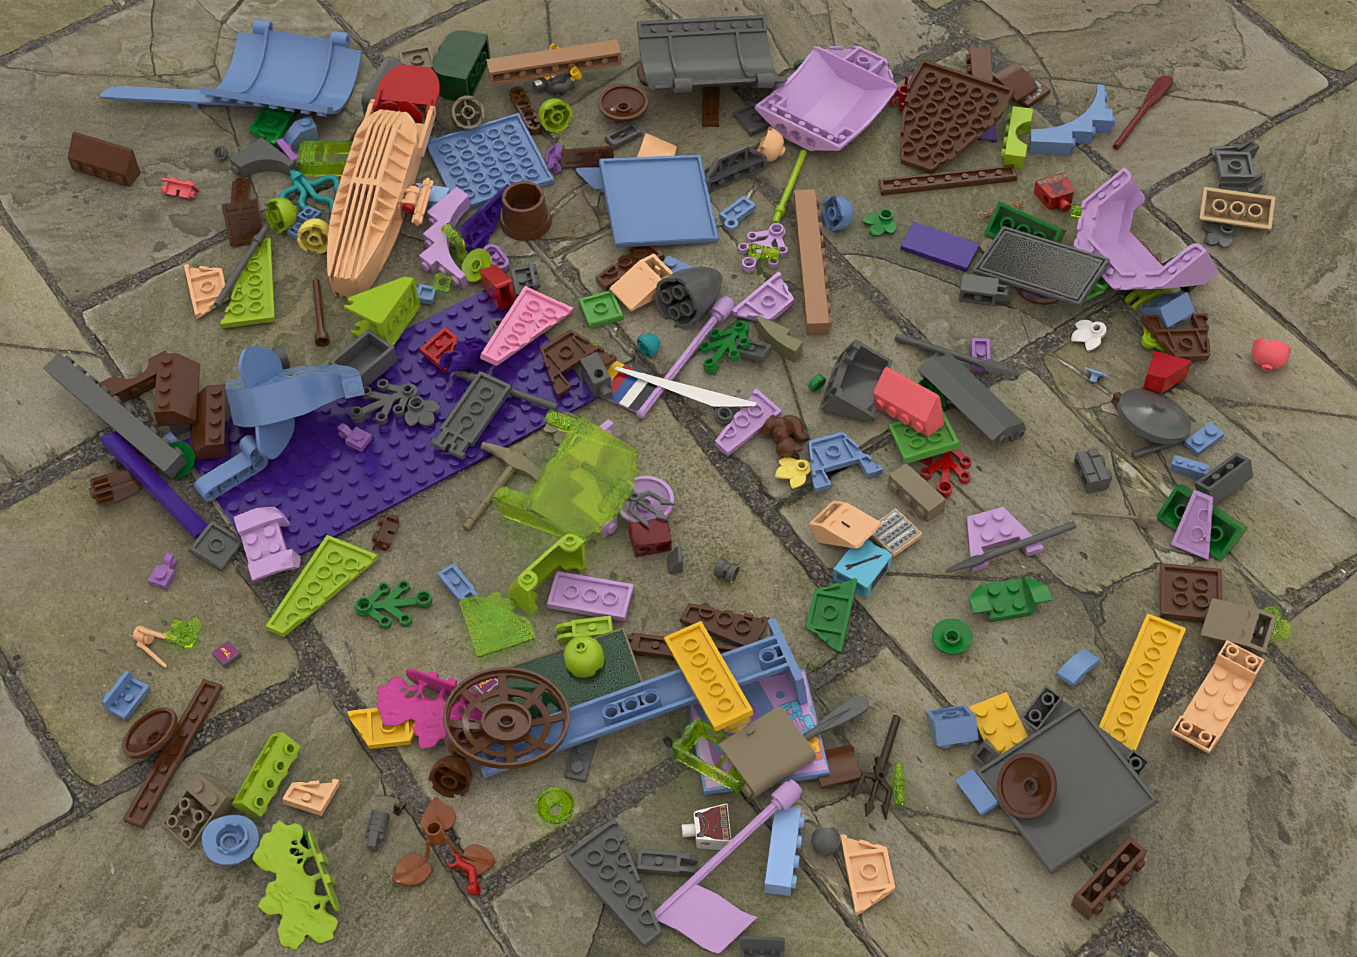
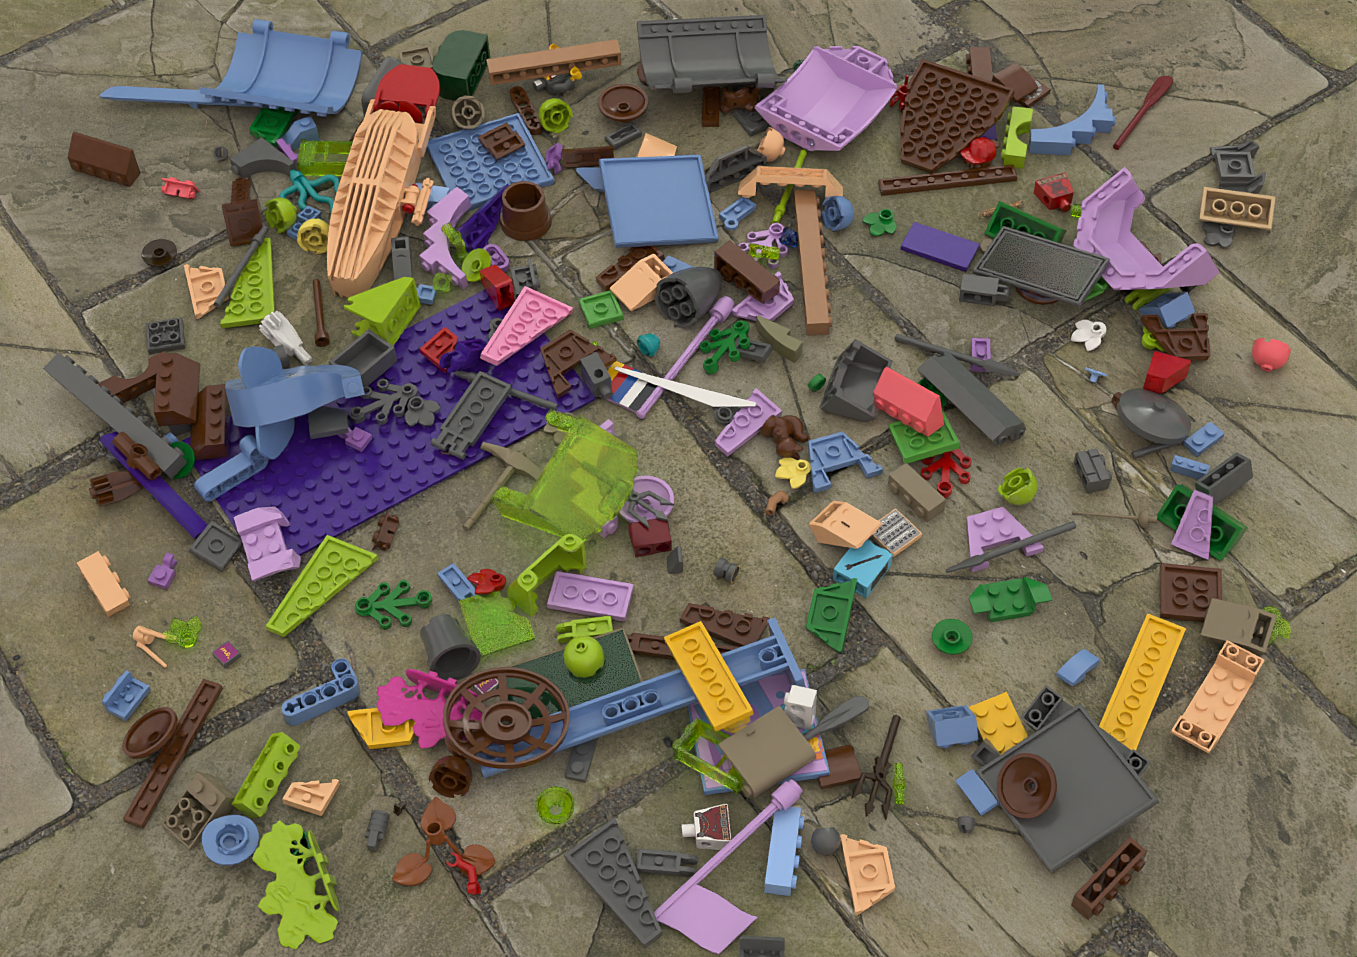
(104, 583): none -> light nougat wedge
(137, 456): none -> reddish brown piece
(159, 252): none -> dark brown dish
(165, 335): none -> dark grey tile
(280, 332): none -> white piece
(292, 708): none -> medium blue beam
(327, 422): none -> dark grey slope
(401, 257): none -> dark grey slope
(449, 648): none -> dark grey piece
(487, 581): none -> red plate
(501, 141): none -> reddish brown slope
(742, 99): none -> reddish brown hair
(745, 272): none -> reddish brown wedge
(772, 502): none -> medium nougat arm
(787, 175): none -> light nougat slope
(789, 237): none -> clear blue piece
(801, 706): none -> white brick
(966, 824): none -> dark grey hinge
(980, 152): none -> red hair
(1019, 486): none -> lime cylinder

